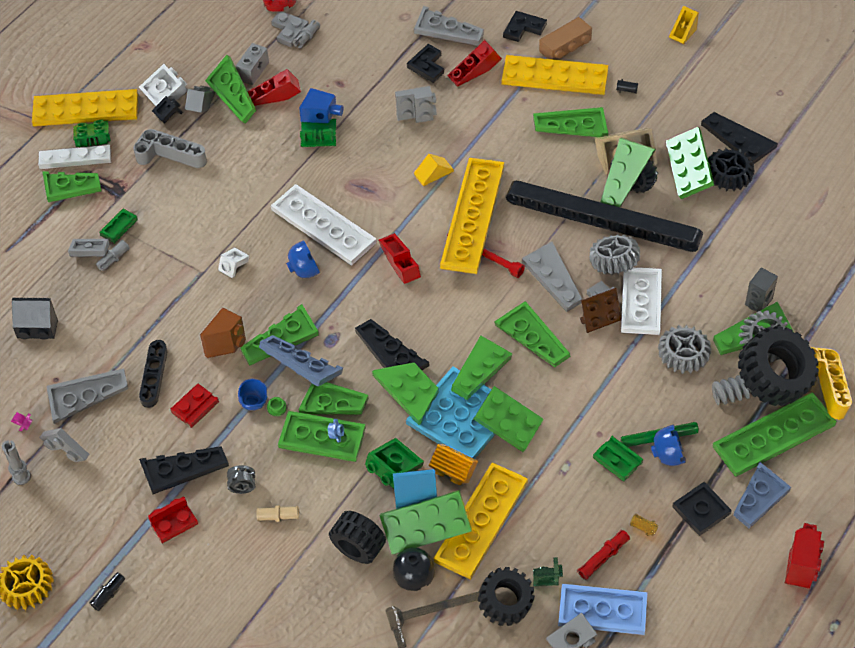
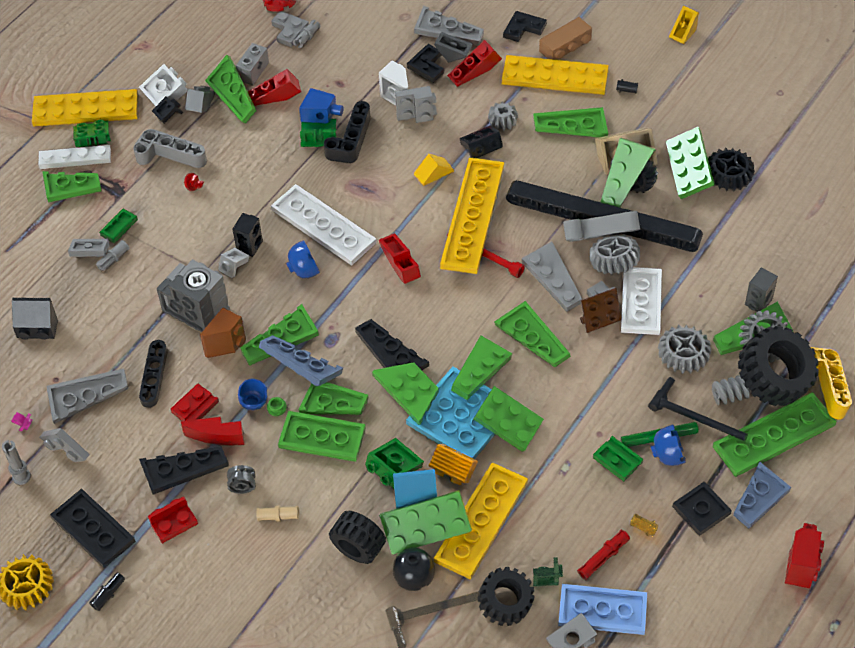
(92, 528): none -> black plate
(192, 182): none -> red plate
(193, 294): none -> piece
(214, 431): none -> red slope
(247, 234): none -> black brick
(335, 430): medium blue plate -> none
(348, 148): none -> black beam
(392, 79): none -> white slope
(452, 47): none -> dark grey slope
(482, 141): none -> black bracket
(502, 116): none -> light grey gear
(601, 226): none -> light grey beam
(661, 400): none -> black bar
(738, 136): black wing -> none

